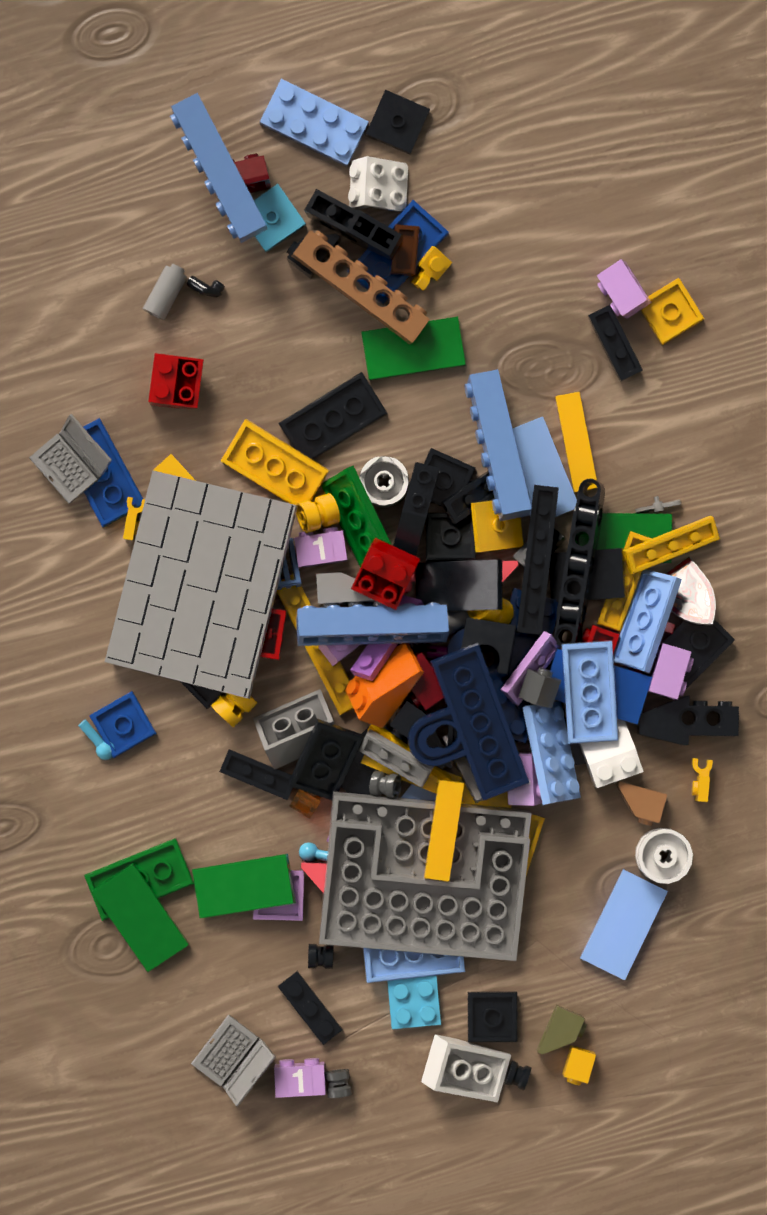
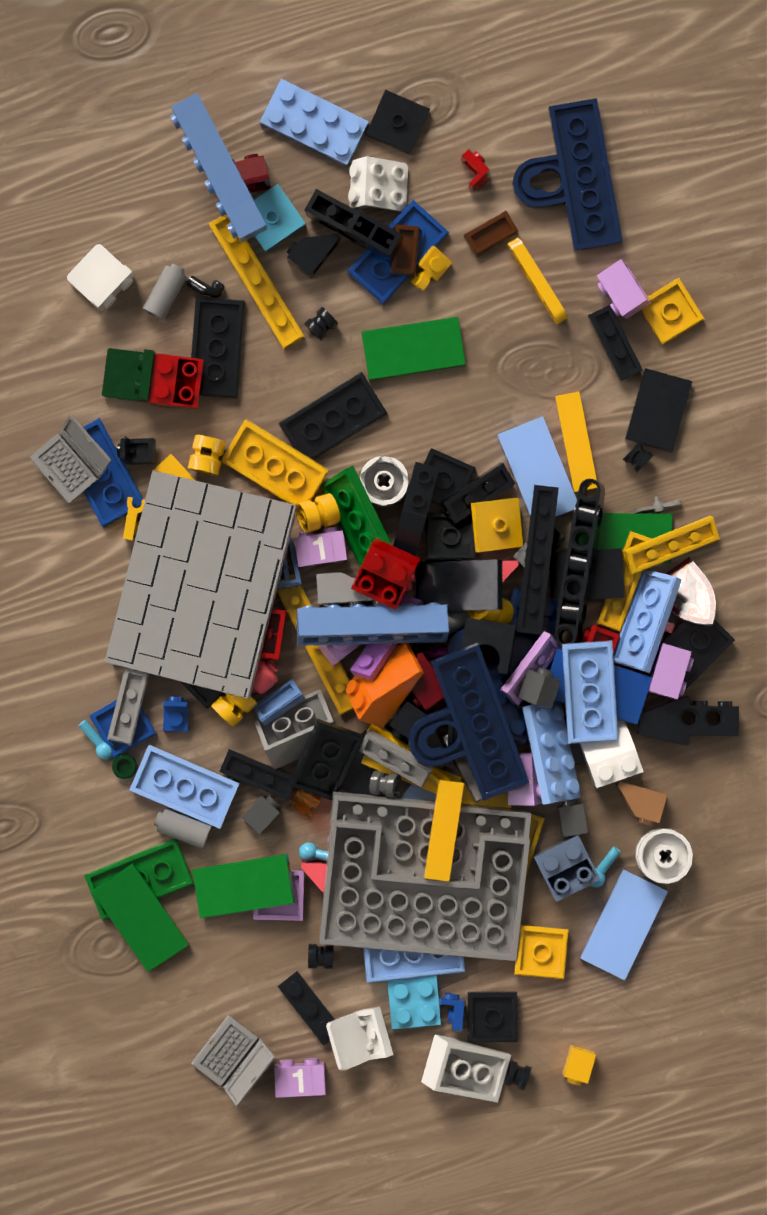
(100, 277): none -> white bracket
(124, 766): none -> dark green tile
(128, 374): none -> dark green bracket
(128, 706): none -> light grey tile
(137, 450): none -> black bracket
(176, 714): none -> blue bracket
(182, 828): none -> light grey brick
(184, 786): none -> light blue plate
(204, 463): none -> yellow wheel
(218, 342): none -> black tile
(258, 284): none -> yellow tile
(261, 813): none -> dark grey brick
(265, 676): none -> coral head
(278, 702): none -> medium blue tile
(321, 323): none -> black wheel
(338, 1083): dark grey wheel -> none
(347, 286): medium nougat brick -> none
(359, 1038): none -> white bracket
(455, 1015): none -> blue bracket
(475, 163): none -> red bracket
(491, 233): none -> reddish brown tile
(498, 445): medium blue brick -> none
(537, 281): none -> yellow beam
(541, 952): none -> yellow plate
(561, 1030): olive slope -> none
(566, 867): none -> sand blue slope
(572, 818): none -> dark grey brick
(583, 173): none -> dark blue plate
(605, 865): none -> medium azure bar
(637, 457): none -> black wheel
(658, 410): none -> black tile
(700, 788): yellow plate -> none

